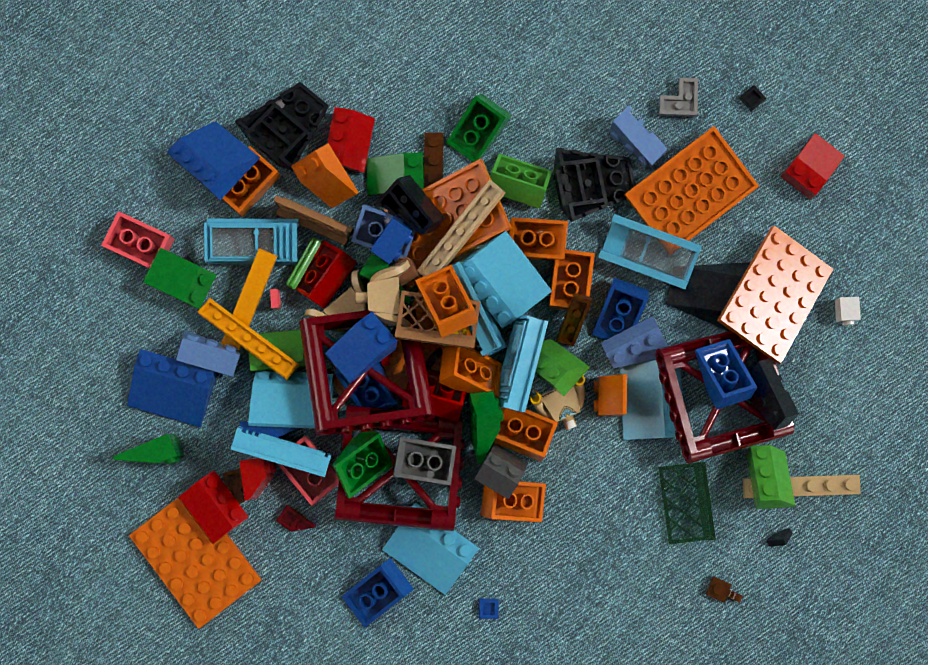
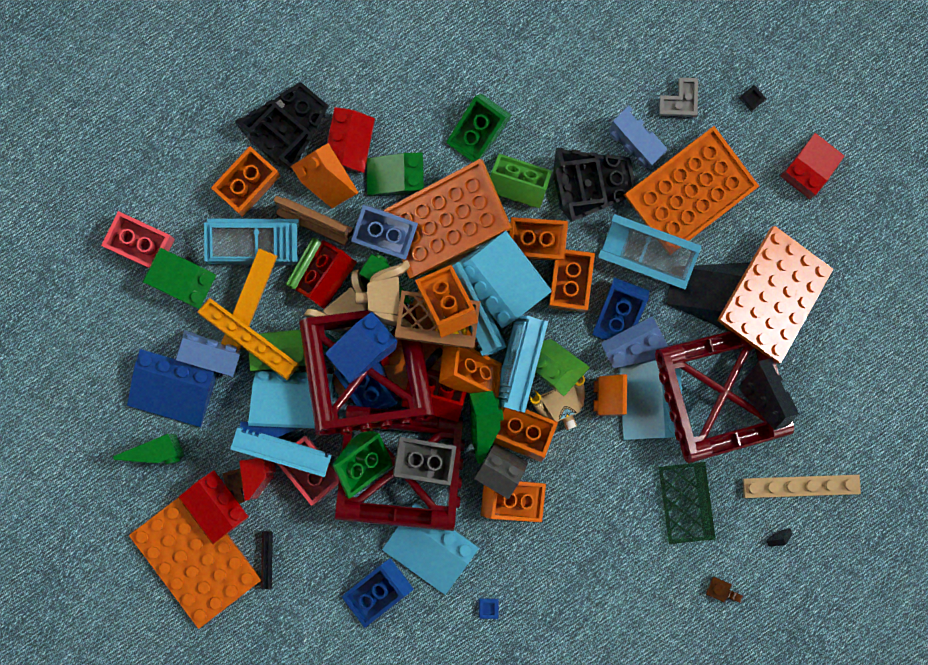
(213, 157): blue slope -> none
(266, 559): none -> black axle
(275, 299): coral tile -> none
(294, 520): dark red tile -> none
(391, 240): blue brick -> none
(408, 279): nougat brick -> none
(411, 205): black wedge -> none
(433, 158): reddish brown plate -> none
(462, 229): tan plate -> none
(573, 319): reddish brown tile -> none
(724, 374): blue slope -> none
(770, 477): bright green slope -> none
(847, 310): white brick -> none

